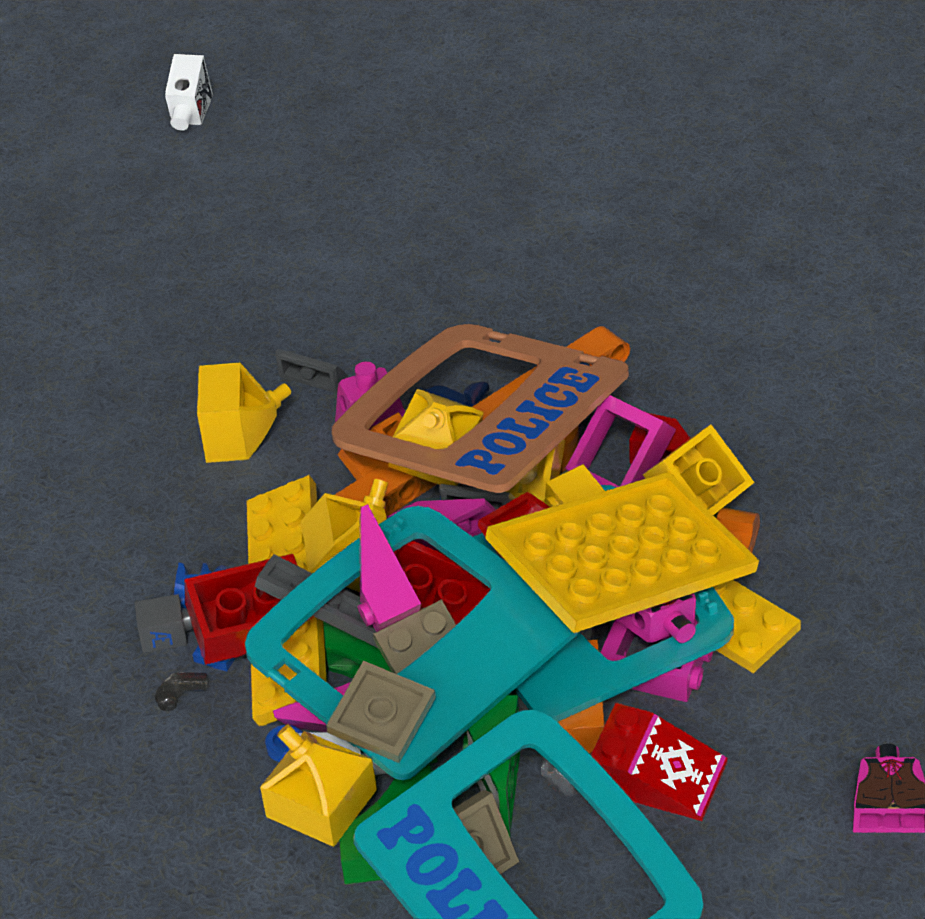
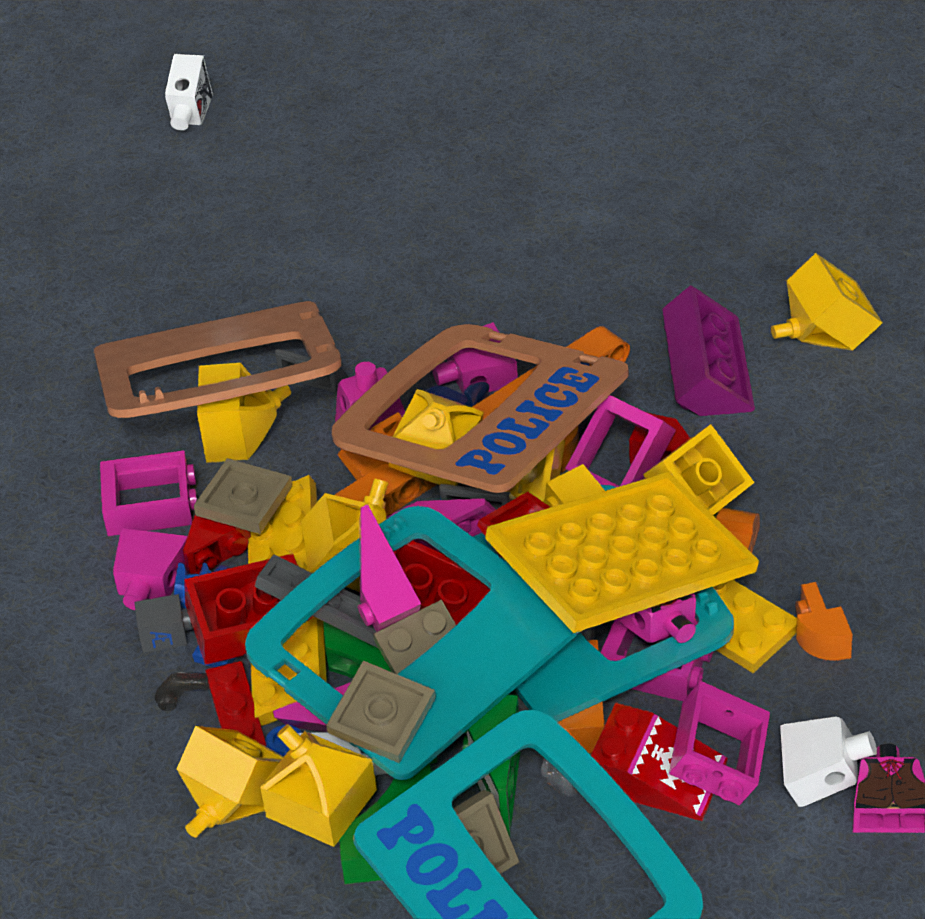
(147, 472): none -> dark pink window
(147, 564): none -> dark pink torso
(212, 543): none -> red slope
(224, 776): none -> yellow piece
(234, 700): none -> red plate
(243, 496): none -> dark tan plate
(288, 322): none -> nougat door
(476, 365): none -> dark pink torso
(706, 356): none -> magenta slope
(745, 723): none -> dark pink window
(821, 757): none -> white torso
(822, 630): none -> orange brick
(827, 307): none -> yellow piece

